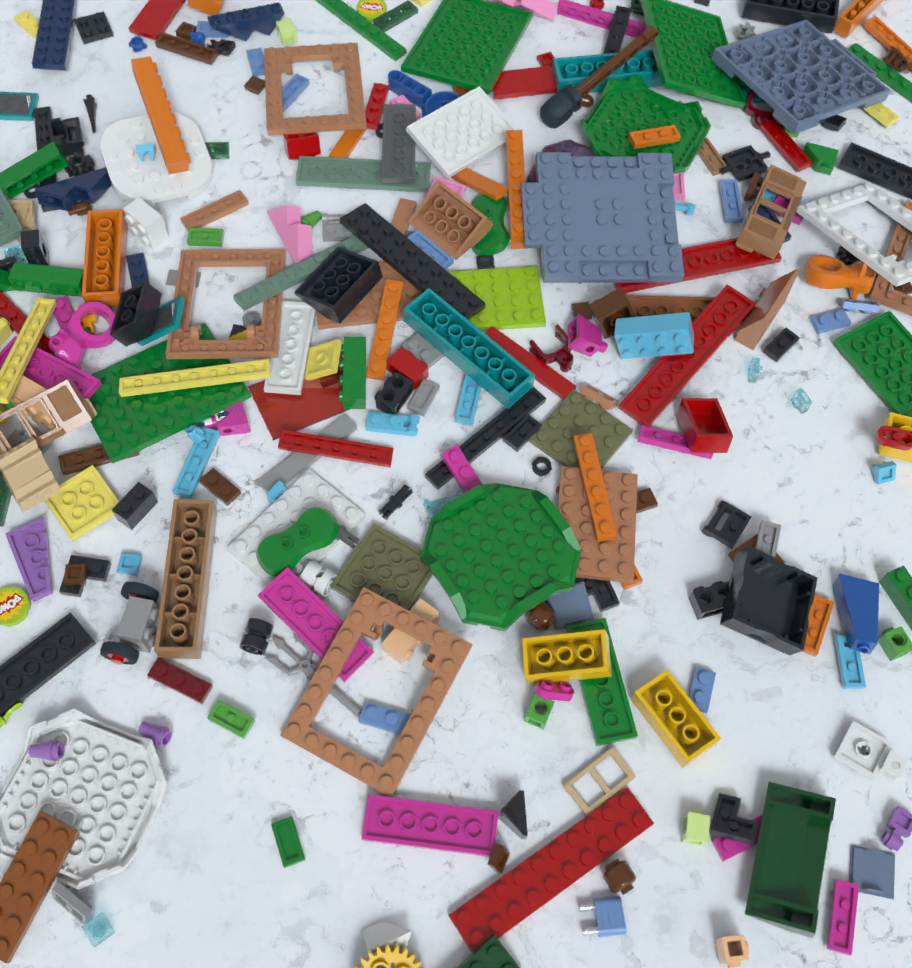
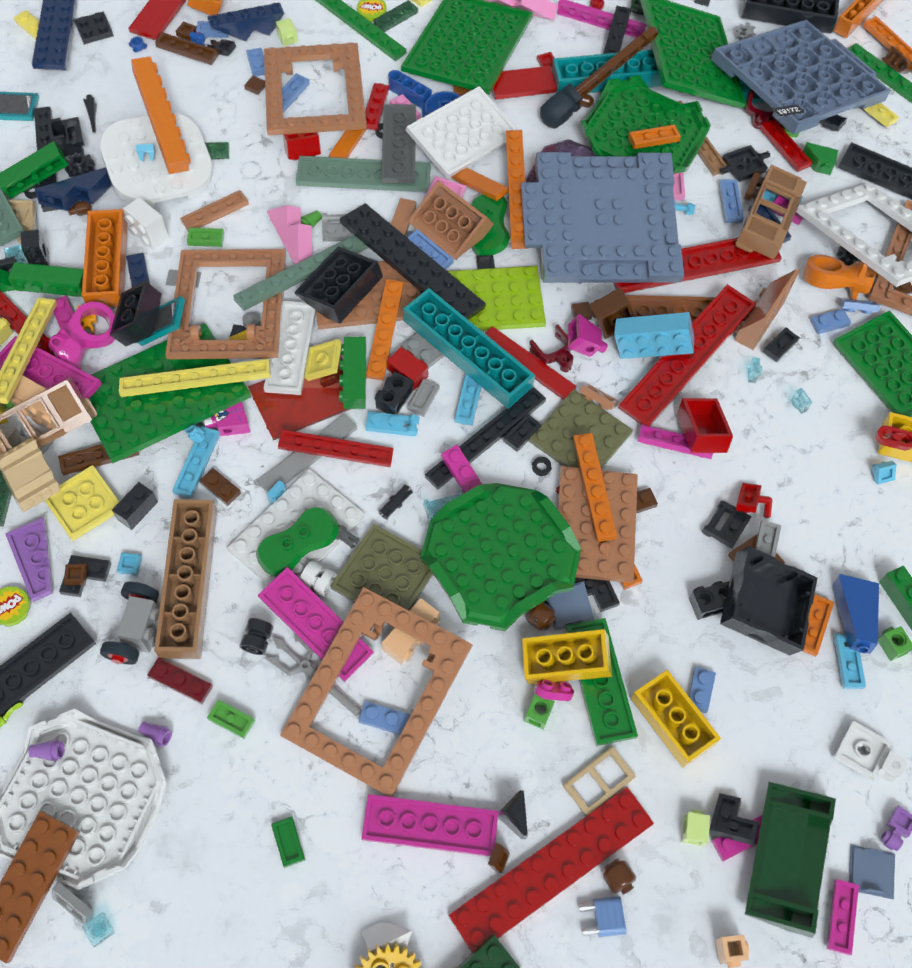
(750, 497): none -> red plate
(788, 110): none -> black sticker

